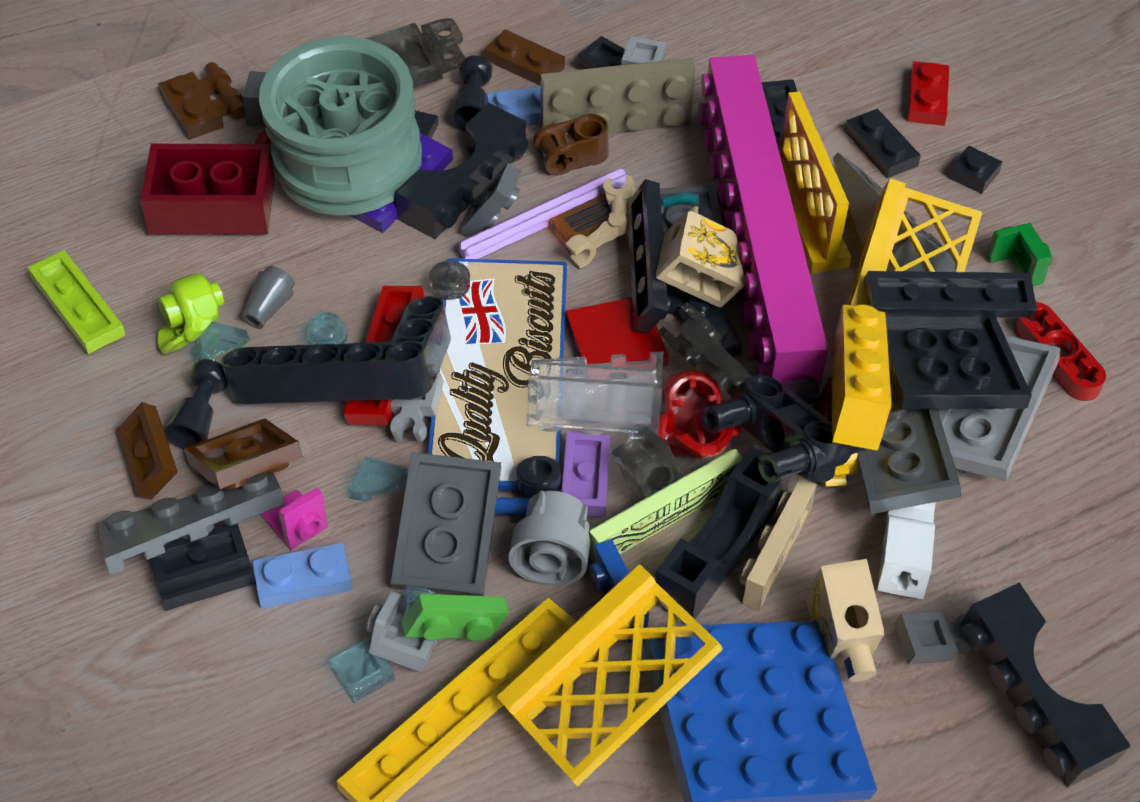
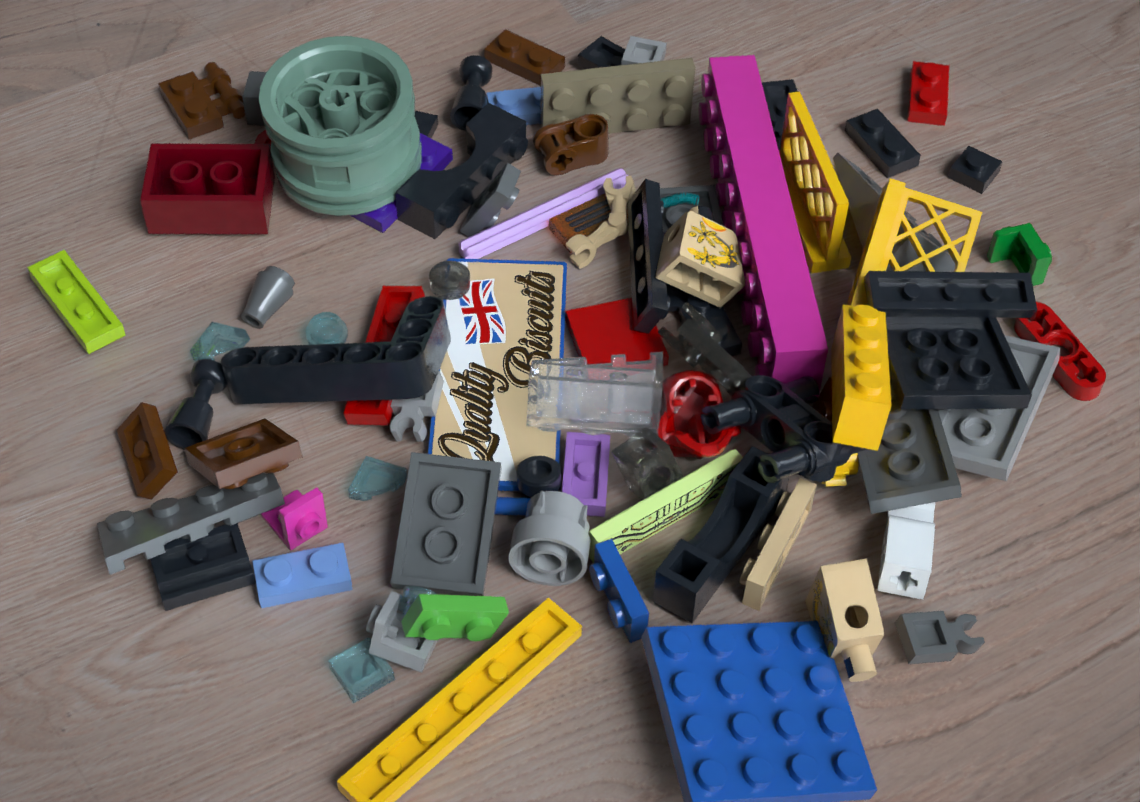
(188, 311): lime head -> none
(425, 50): clear smoke plate -> none
(576, 654): yellow fence -> none
(1073, 735): black arch -> none

